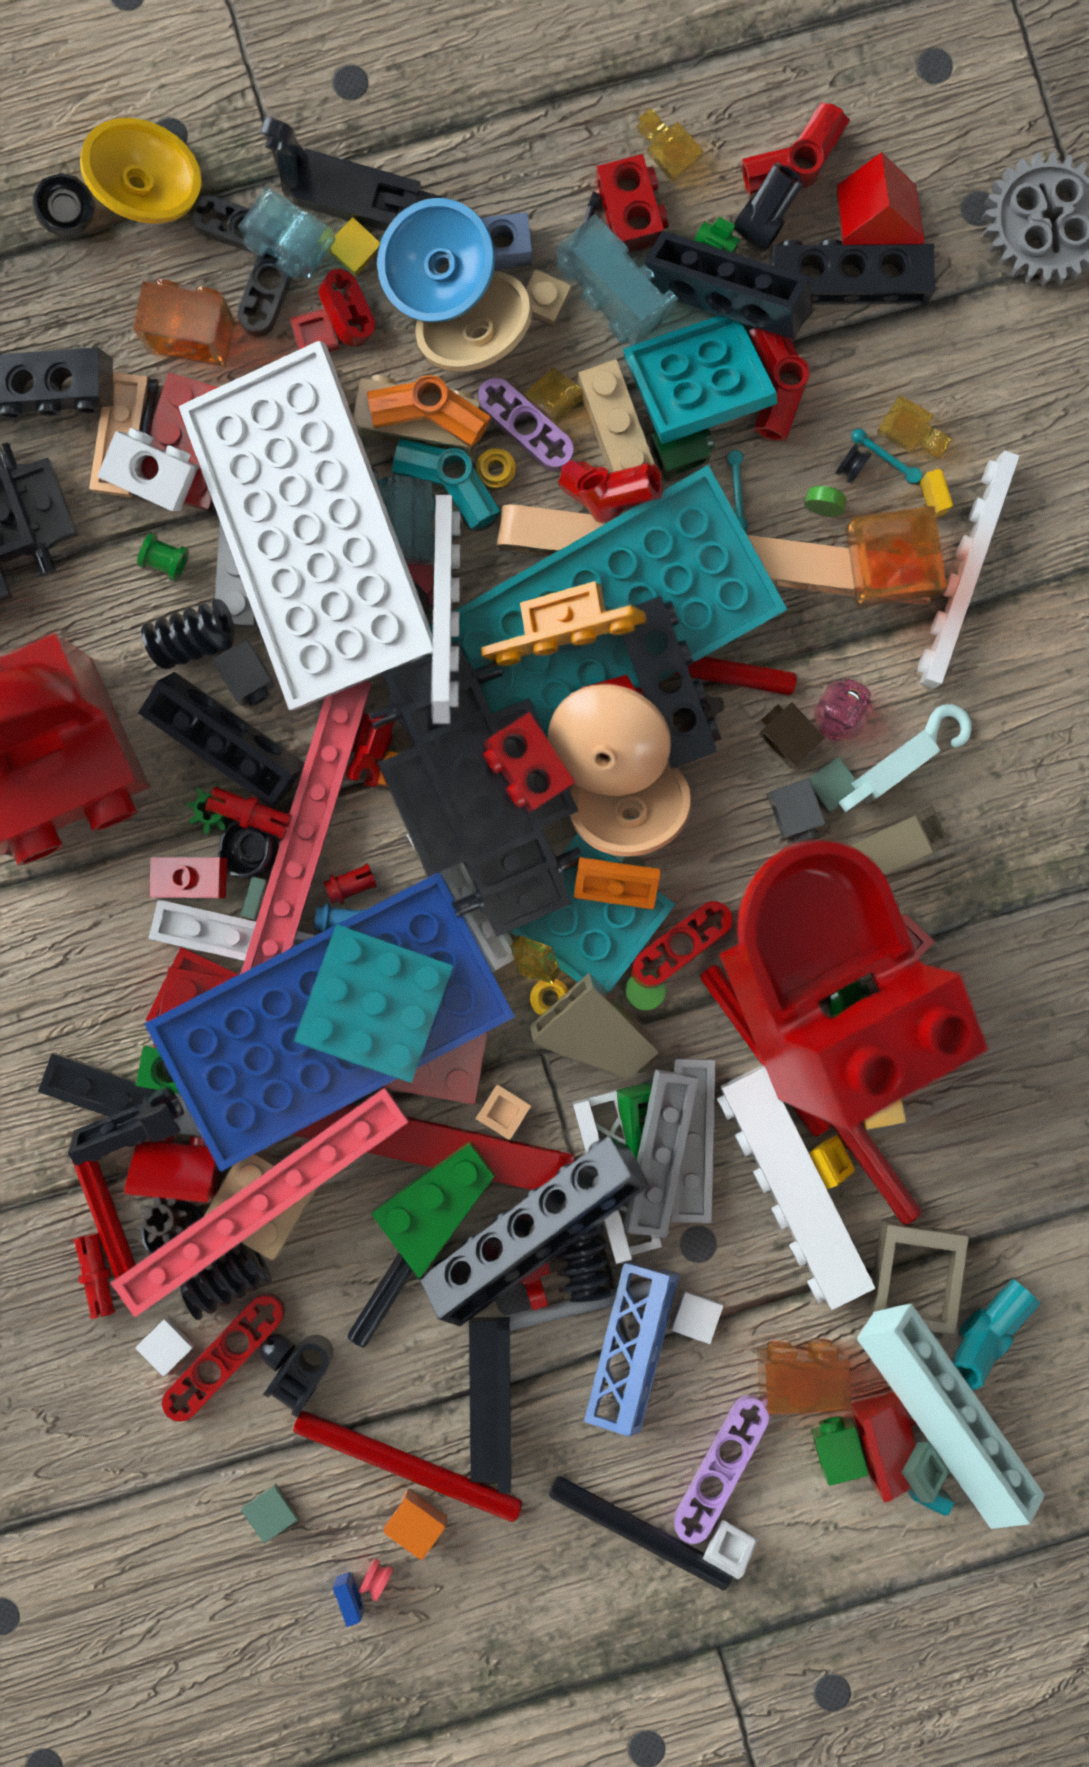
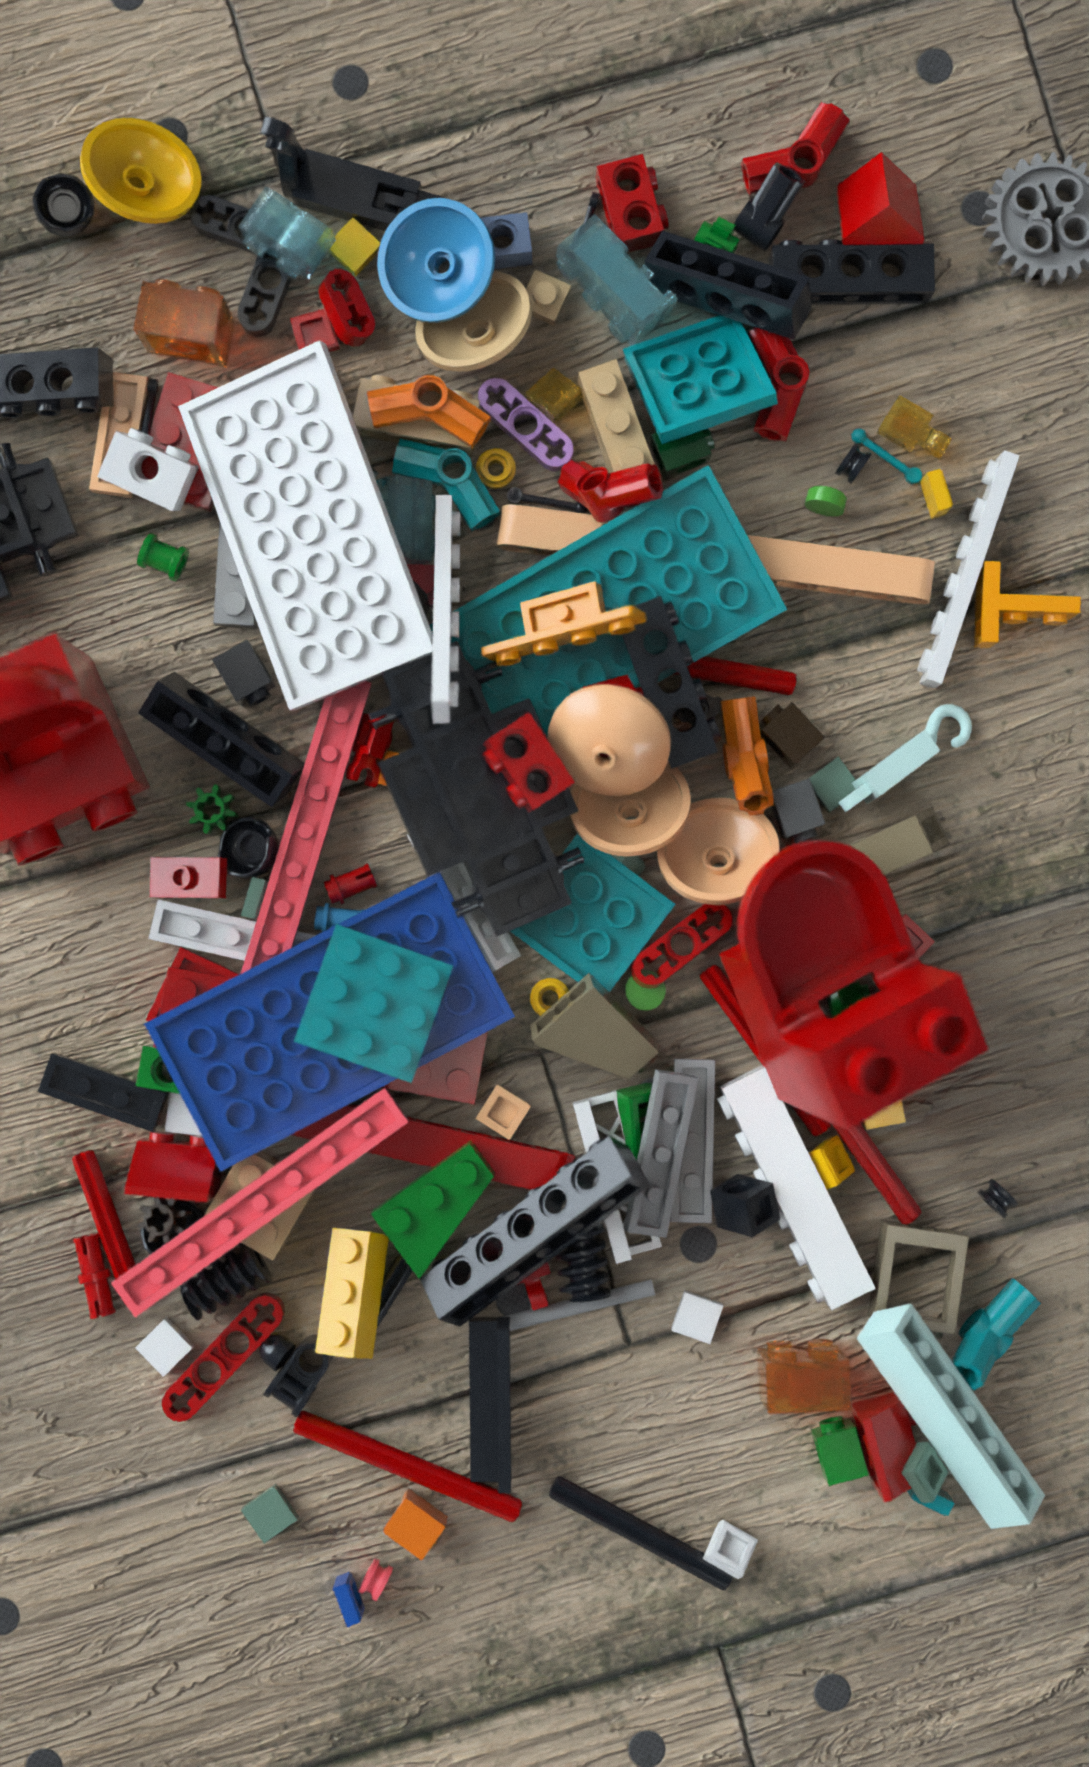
(128, 1128): black plate -> none
(189, 637): black piece -> none
(248, 812): red pin -> none
(352, 1293): none -> yellow brick
(515, 496): none -> black hinge
(535, 959): clear yellow plate -> none
(616, 883): orange plate -> none
(646, 1353): medium blue fence -> none
(671, 148): clear yellow plate -> none
(715, 835): none -> light nougat dish
(716, 1466): lavender beam -> none
(735, 459): teal hinge -> none
(745, 1205): none -> black brick
(746, 755): none -> orange piece
(843, 709): clear pink head -> none
(895, 556): clear orange brick -> none
(997, 1198): none -> black bush
(1013, 607): none -> light orange bracket

